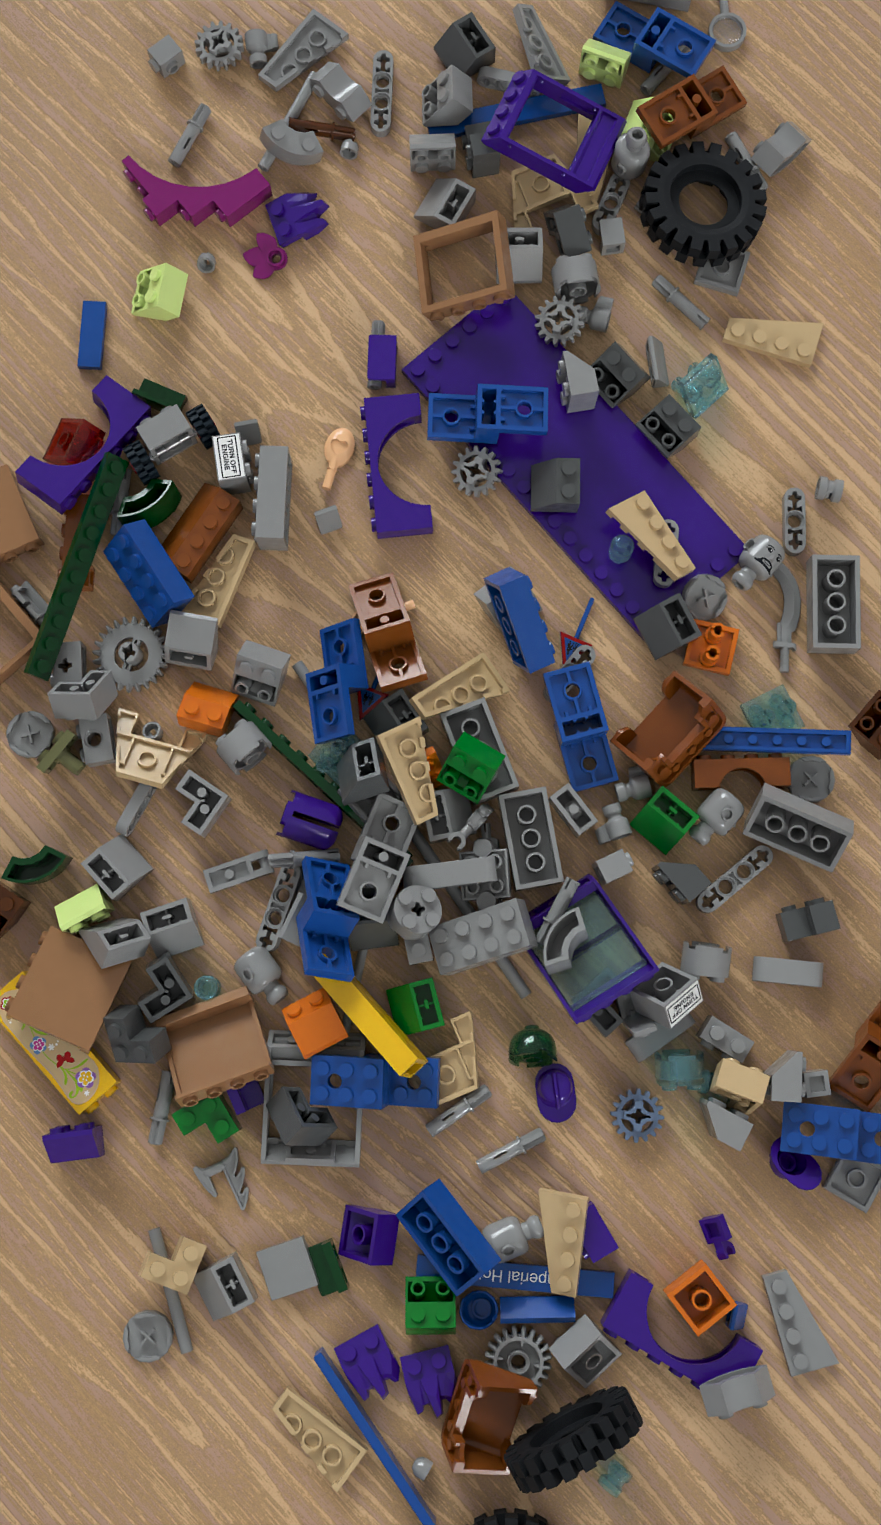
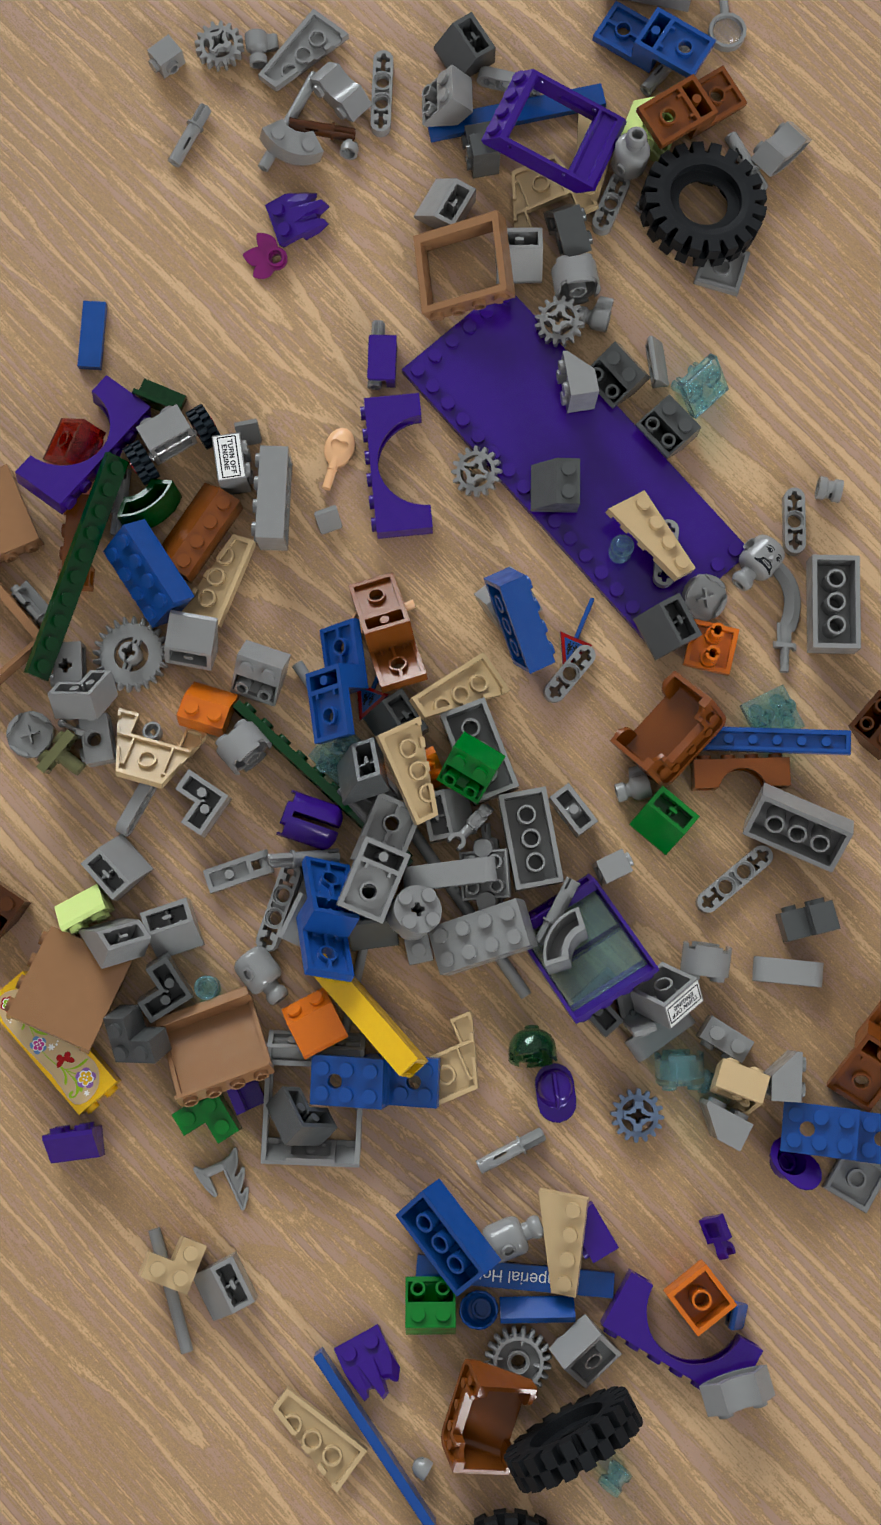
(38, 868): dark green brick -> none
(63, 723): none -> light grey hinge
(148, 1336): light grey tile -> none
(159, 292): yellowish green slope -> none
(161, 1109): light grey axle -> none
(195, 204): magenta arch -> none
(202, 262): light grey hinge -> none
(287, 1268): light grey tile -> none
(328, 1268): dark green panel -> none
(368, 1235): dark purple slope -> none
(415, 1006): green slope -> none
(429, 1378): dark purple plate -> none
(432, 152): light grey slope -> none
(459, 1110): light grey axle -> none
(488, 413): blue bracket -> none
(538, 45): light grey wing -> none
(580, 726): blue bracket -> none
(604, 63): yellowish green slope -> none
(612, 236): light grey panel -> none
(616, 827): light grey piece -> none
(676, 298): light grey axle -> none
(683, 880): dark grey slope -> none
(717, 815): light grey piece -> none
(778, 339): tan wing -> none
(798, 1332): light grey wing -> none
(811, 779): light grey tile -> none
(816, 1083): light grey panel -> none

